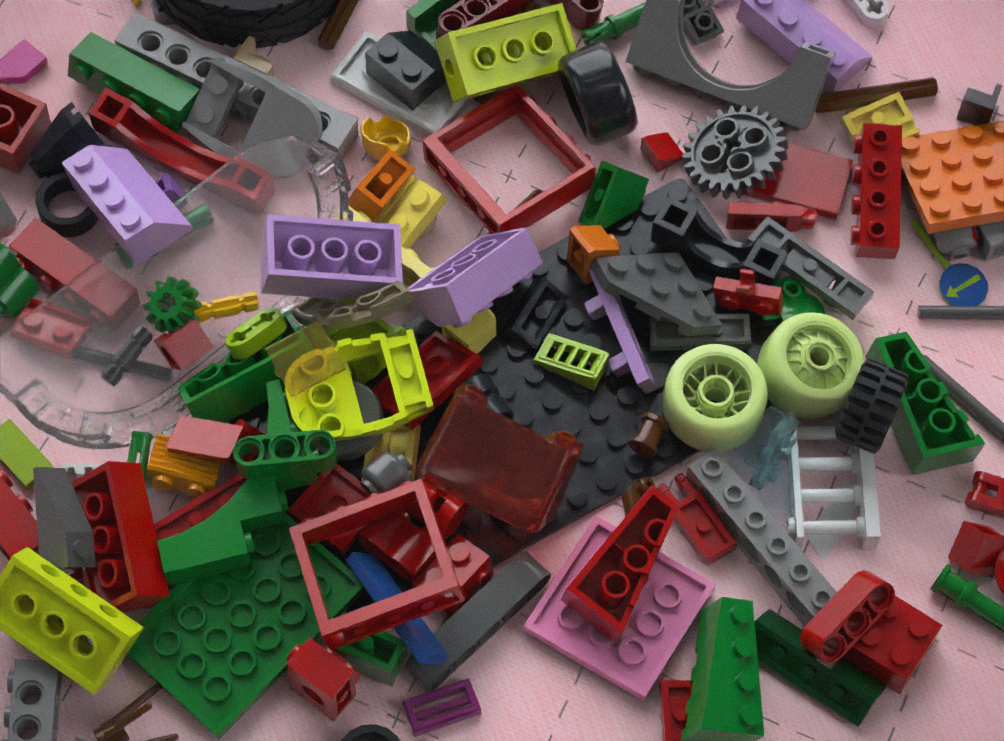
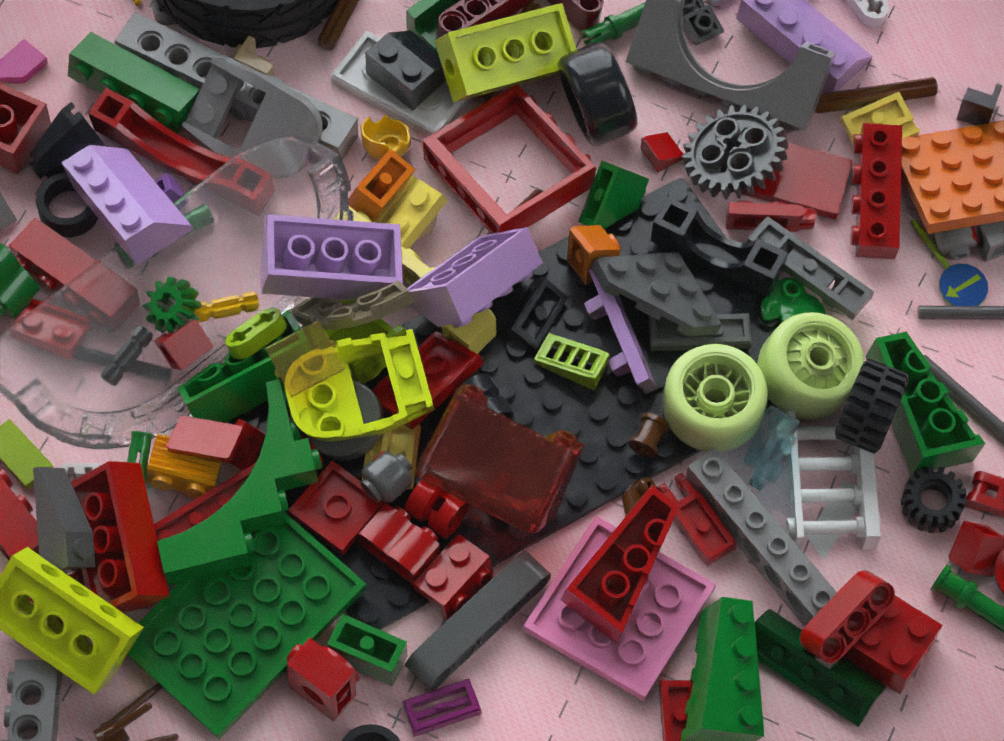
(269, 447): green beam -> none
(381, 586): blue tile -> none
(392, 610): red window -> none
(748, 295): red plate -> none
(936, 481): none -> black tyre

